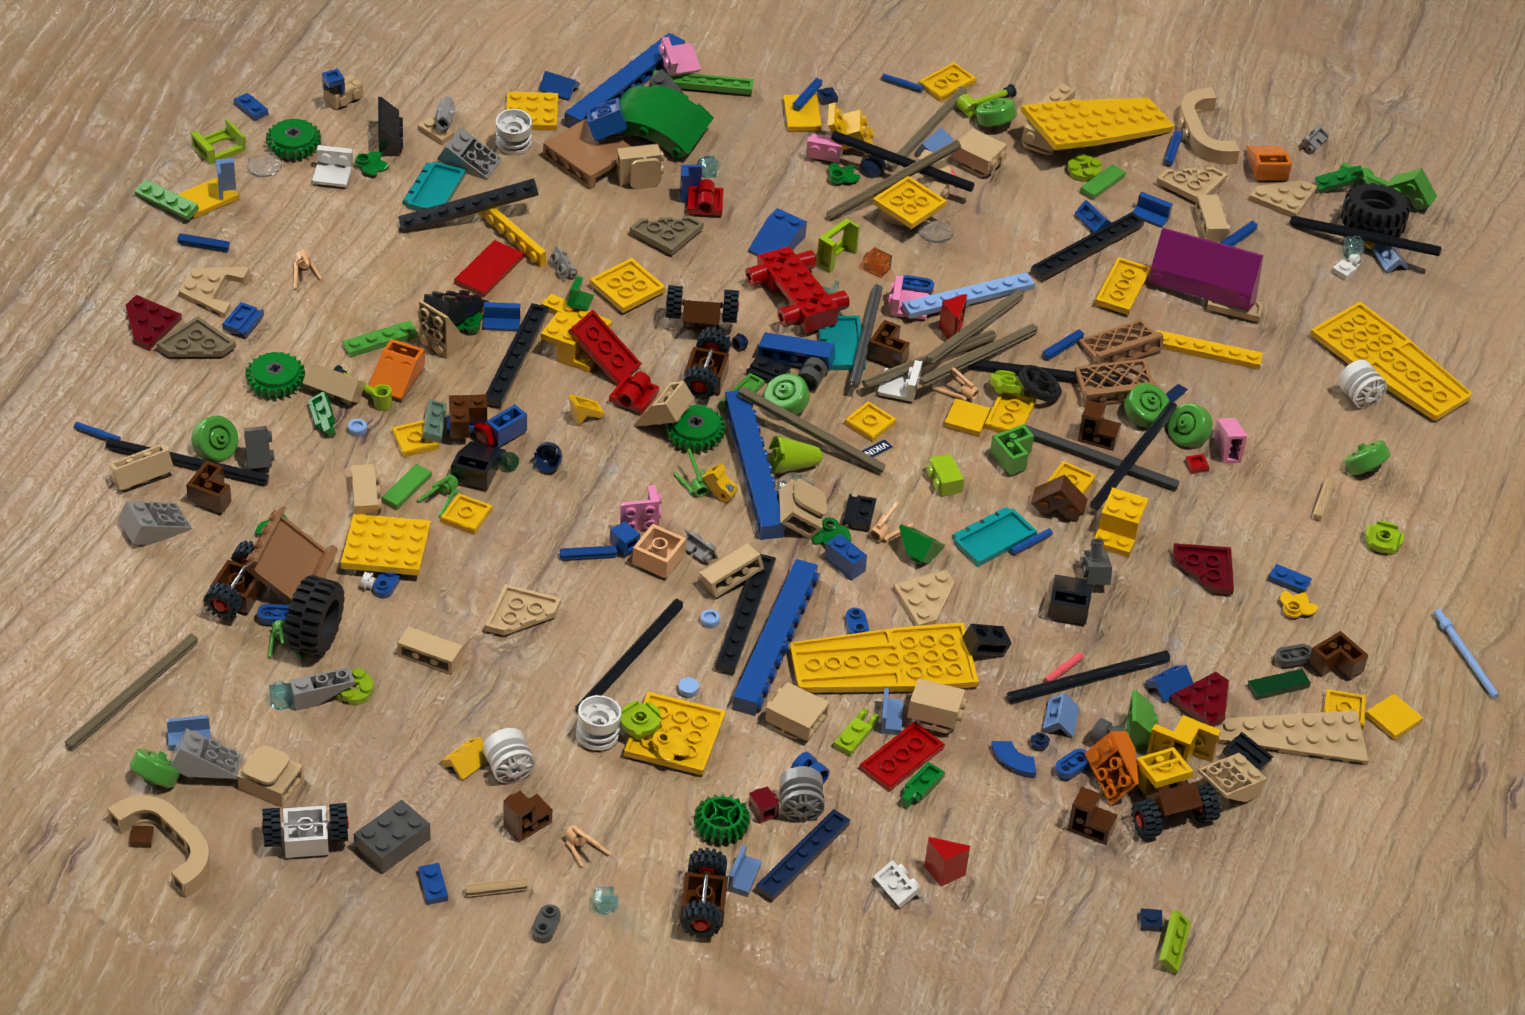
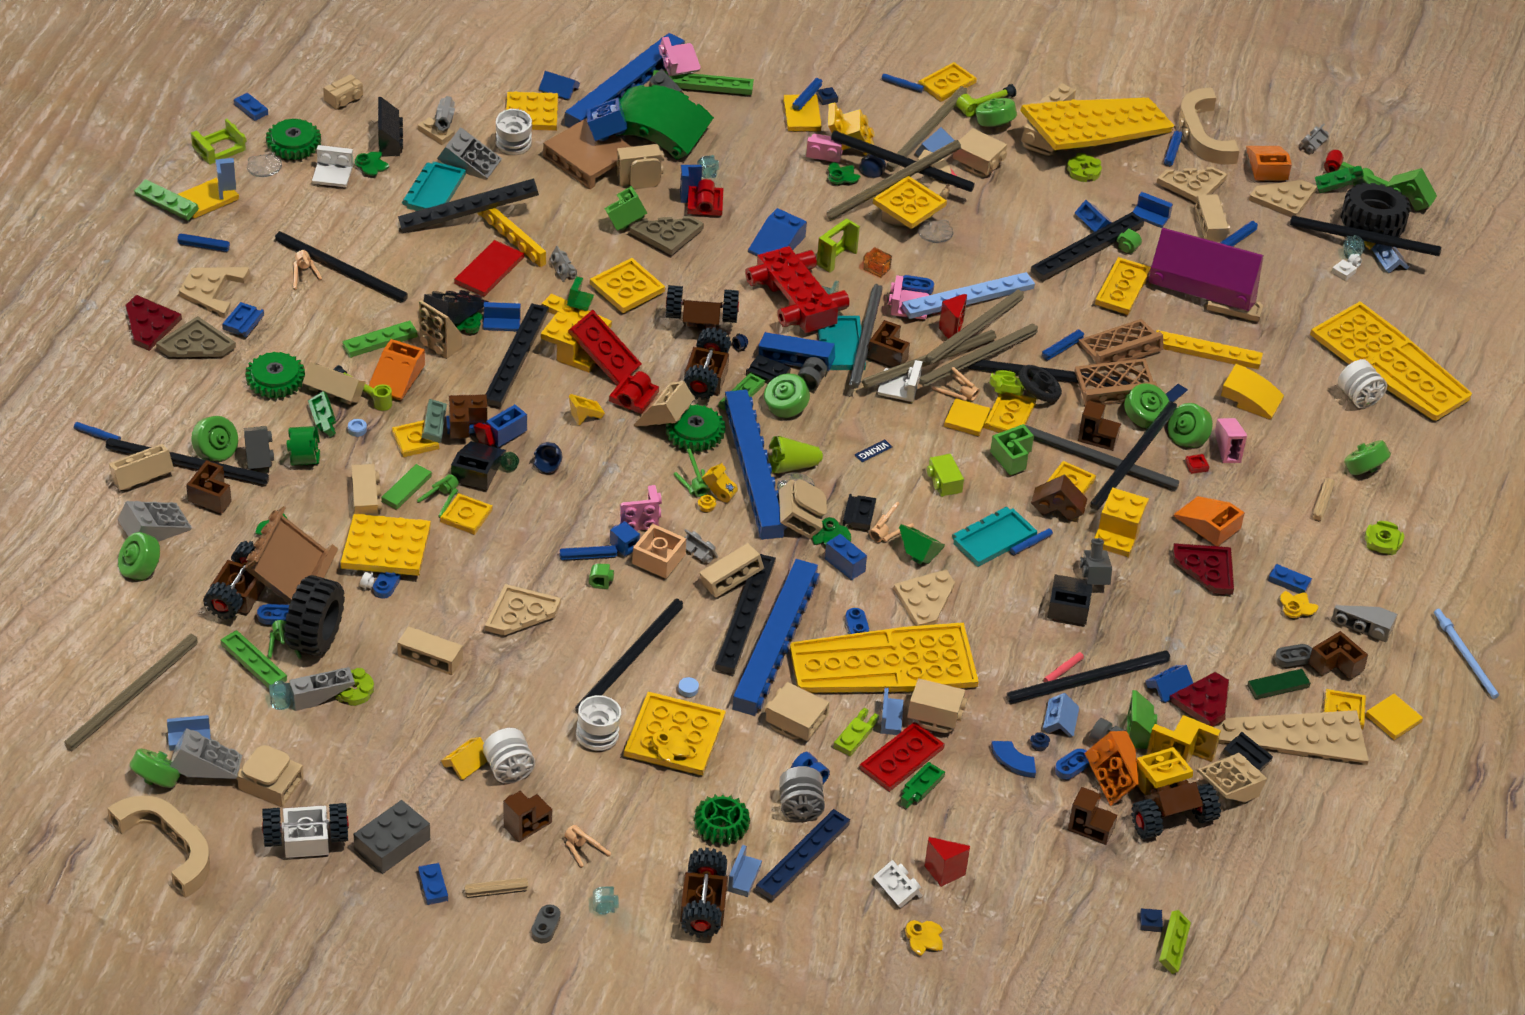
(139, 556): none -> bright green wheel
(141, 836): reddish brown tile -> none
(252, 659): none -> bright green plate
(303, 445): none -> green brick
(333, 79): blue panel -> none
(342, 267): none -> black axle
(601, 576): none -> bright green plate
(626, 209): none -> bright green brick
(643, 728): lime plate -> none
(707, 503): none -> yellow plate
(710, 619): light blue tile -> none
(763, 804): dark red brick -> none
(811, 430): dark tan axle -> none
(870, 421): yellow tile -> none
(925, 937): none -> yellow plate
(986, 640): black brick -> none
(1102, 181): bright green tile -> none
(1129, 241): none -> bright green plate
(1211, 518): none -> orange slope
(1252, 392): none -> yellow slope
(1333, 161): none -> red brick
(1365, 619): none -> light grey slope

